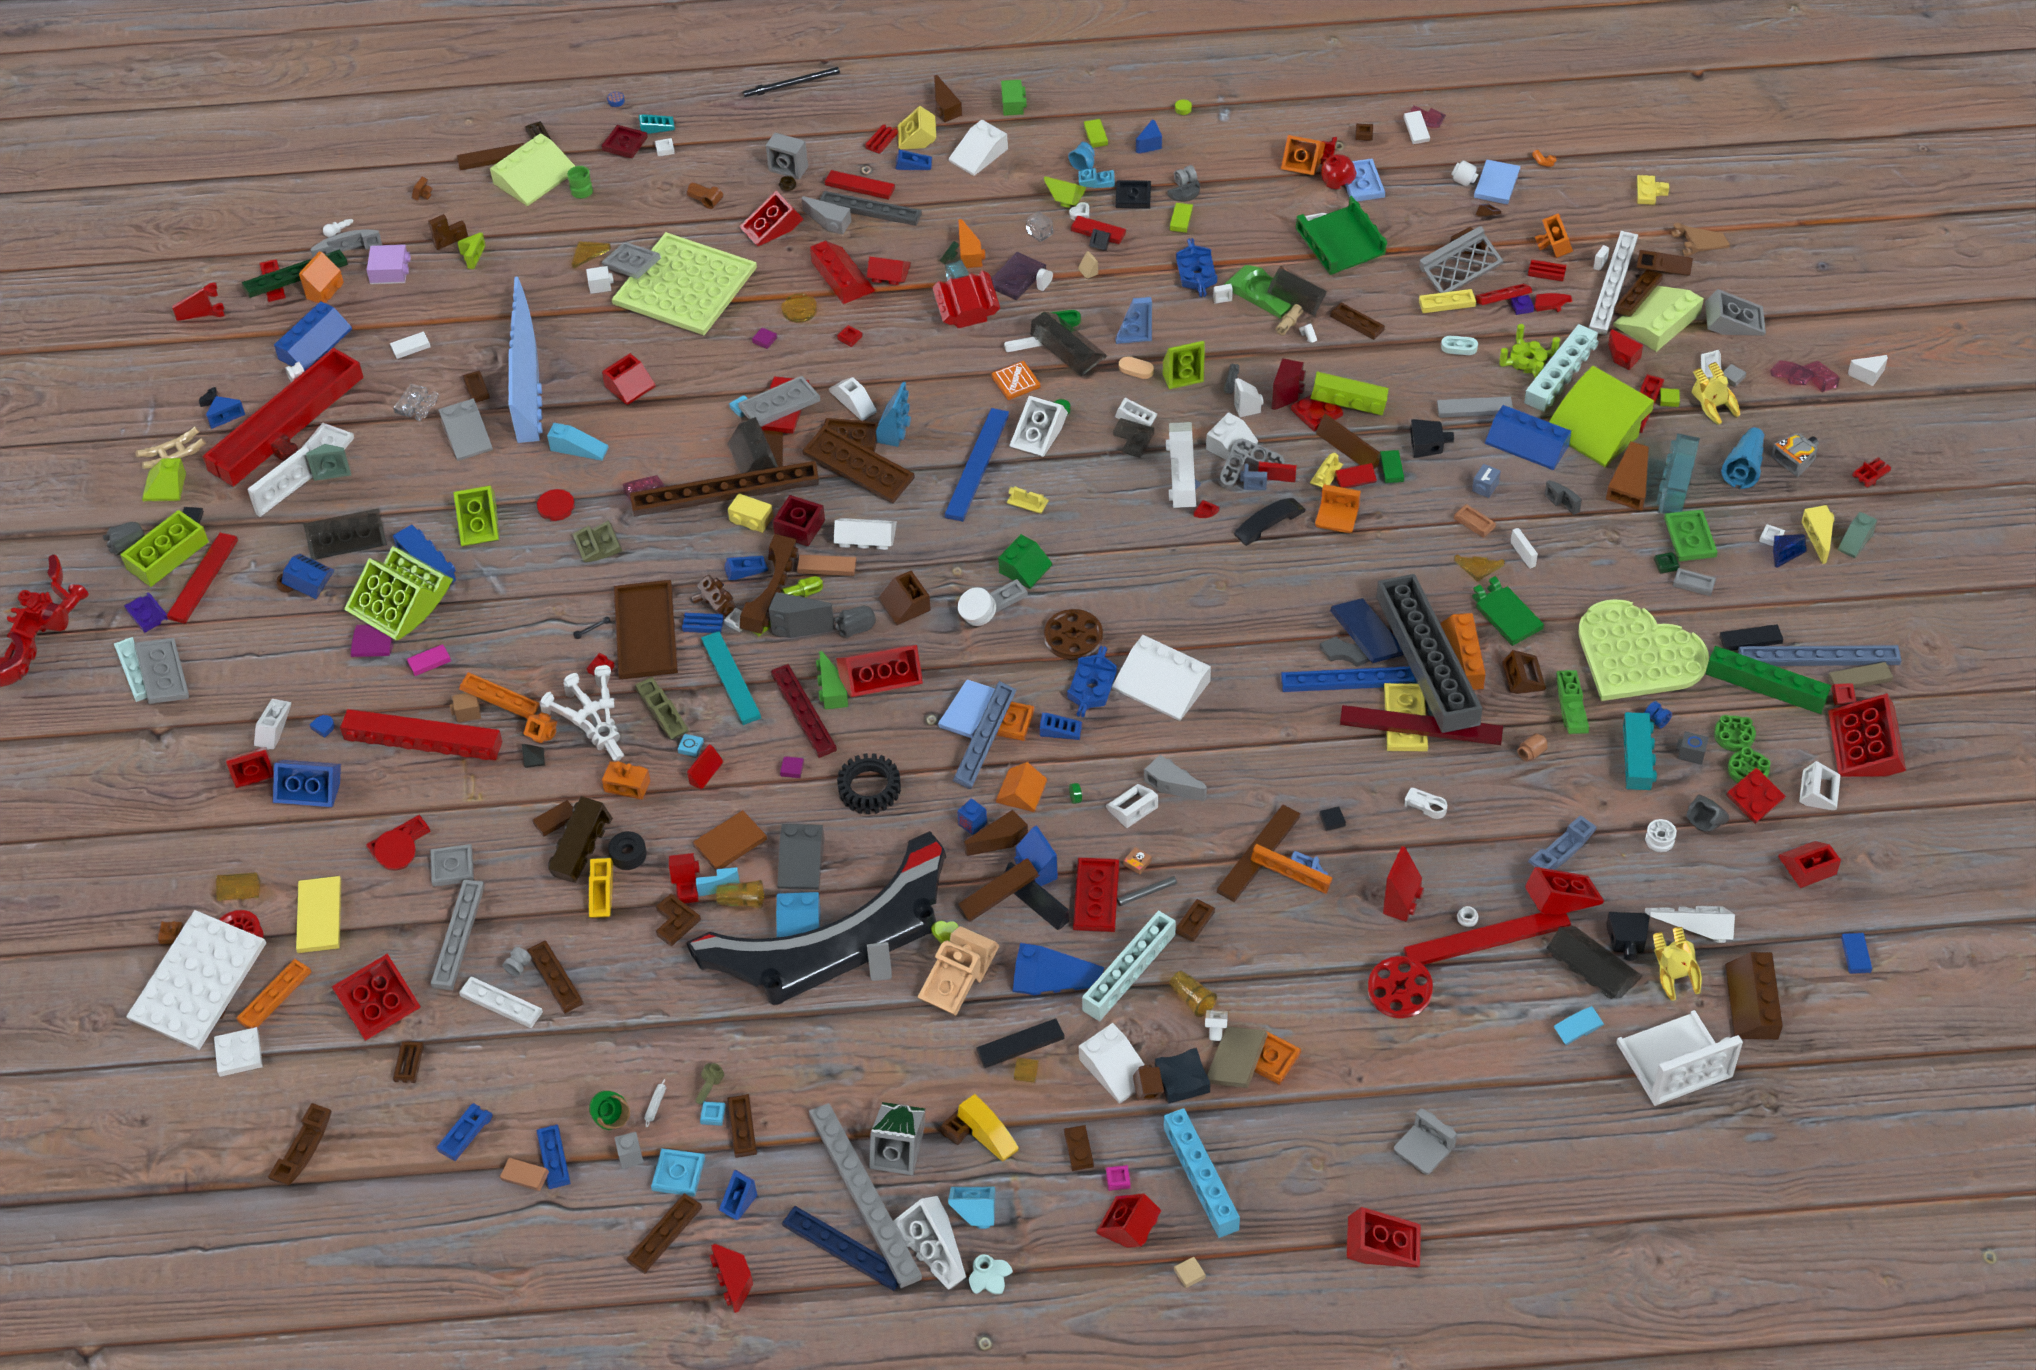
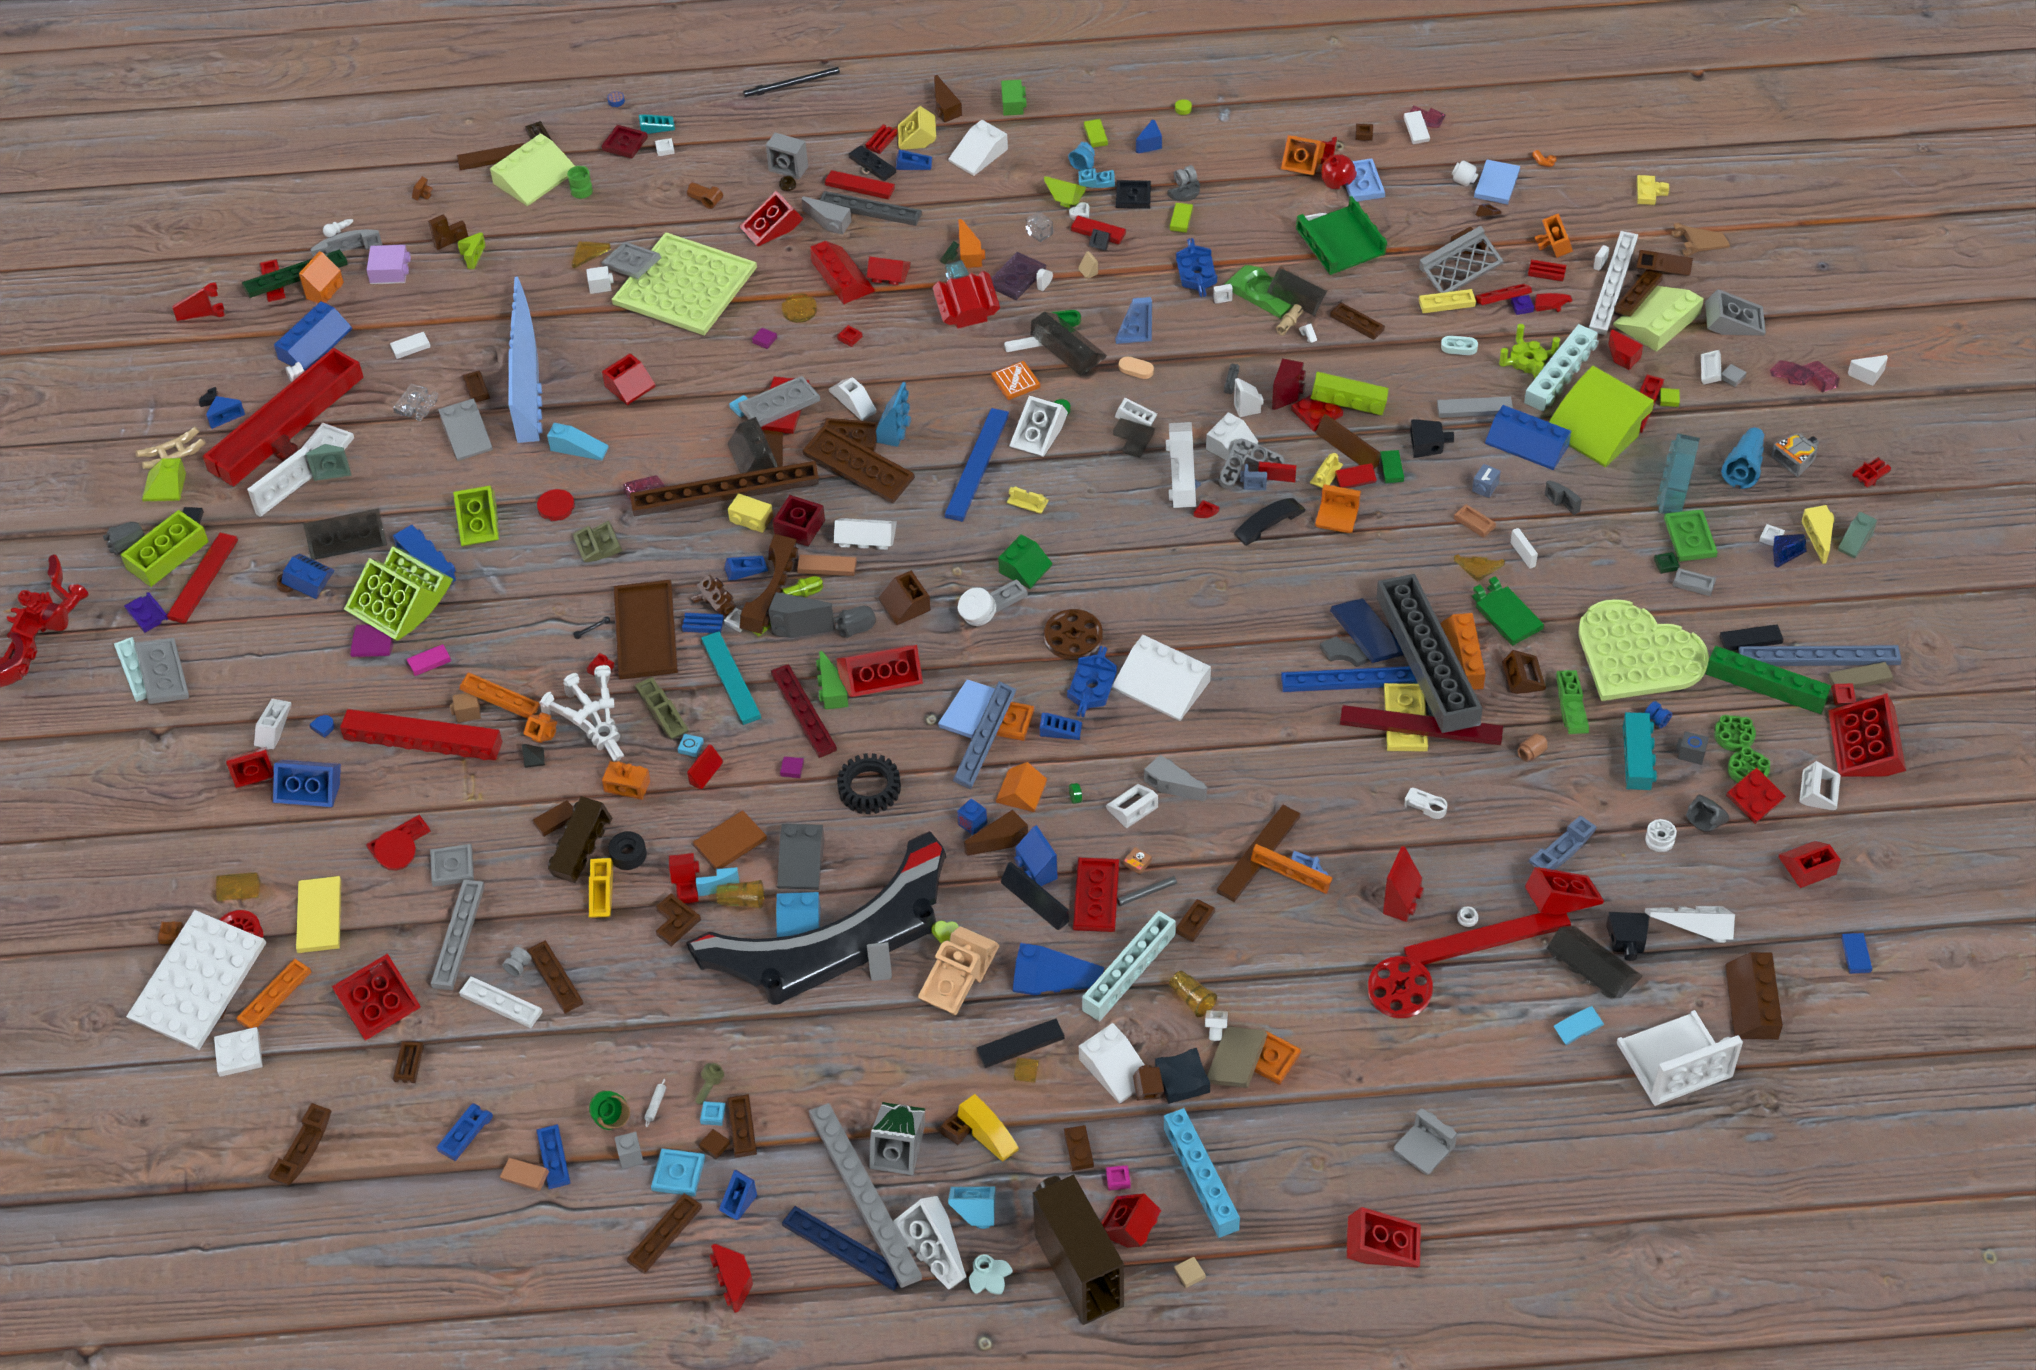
(714, 1144): none -> reddish brown tile
(872, 163): none -> black plate
(998, 889): reddish brown tile -> none
(1078, 1248): none -> dark brown brick
(1184, 365): lime slope -> none
(1332, 818): black tile -> none
(1630, 478): dark orange slope -> none
(1677, 962): light yellow piece -> none
(1714, 392): light yellow piece -> none

